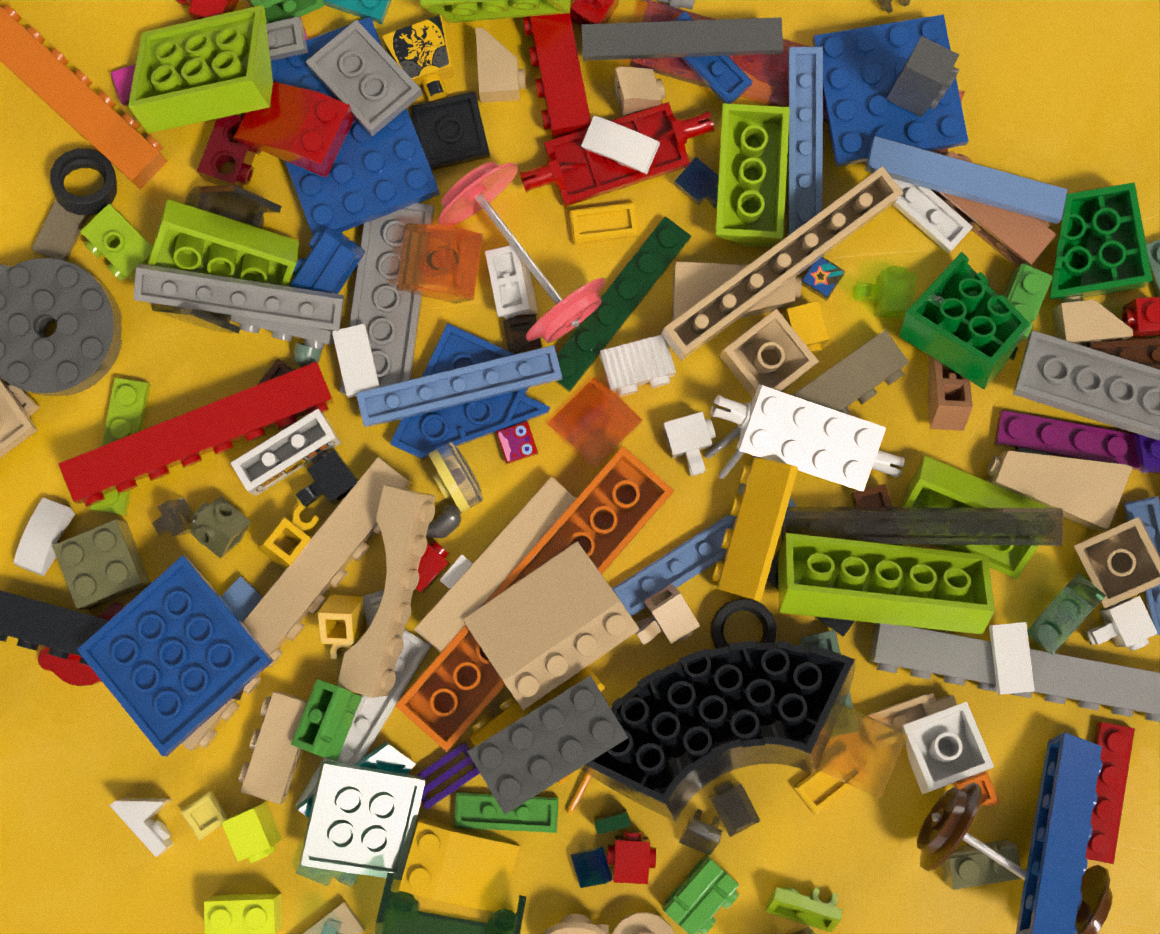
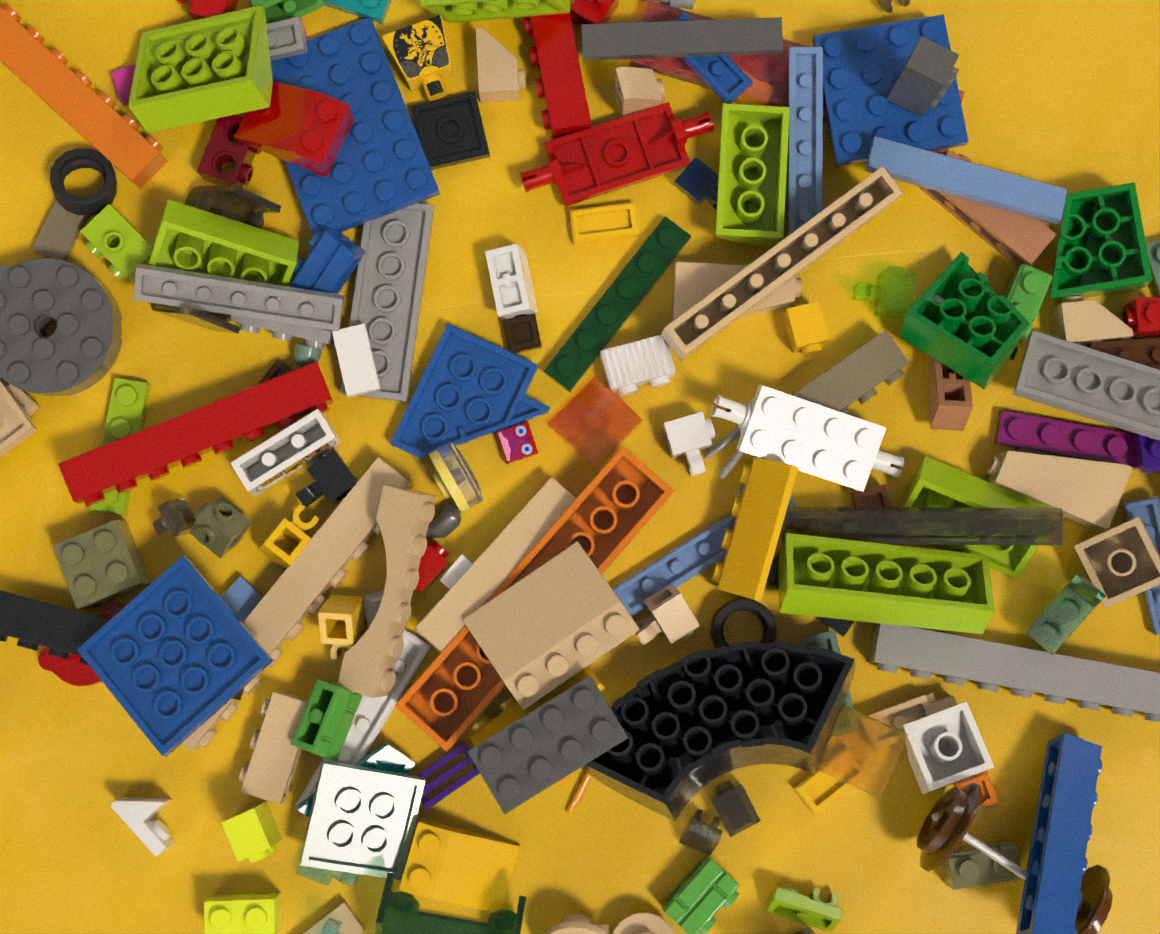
(41, 533): white slope -> none
(205, 815): light yellow tile -> none
(364, 77): light grey plate -> none
(439, 262): clear orange slope -> none
(459, 386): medium blue plate -> none
(476, 192): coral axle -> none
(483, 812): bright green tile -> none
(591, 867): tile -> none
(612, 821): dark green tile -> none
(620, 144): white slope -> none
(631, 858): red brick -> none
(768, 355): tan slope -> none
(822, 277): tile -> none
(932, 215): white plate -> none
(1011, 658): white tile -> none
(1110, 788): red plate -> none
(1124, 623): white brick -> none

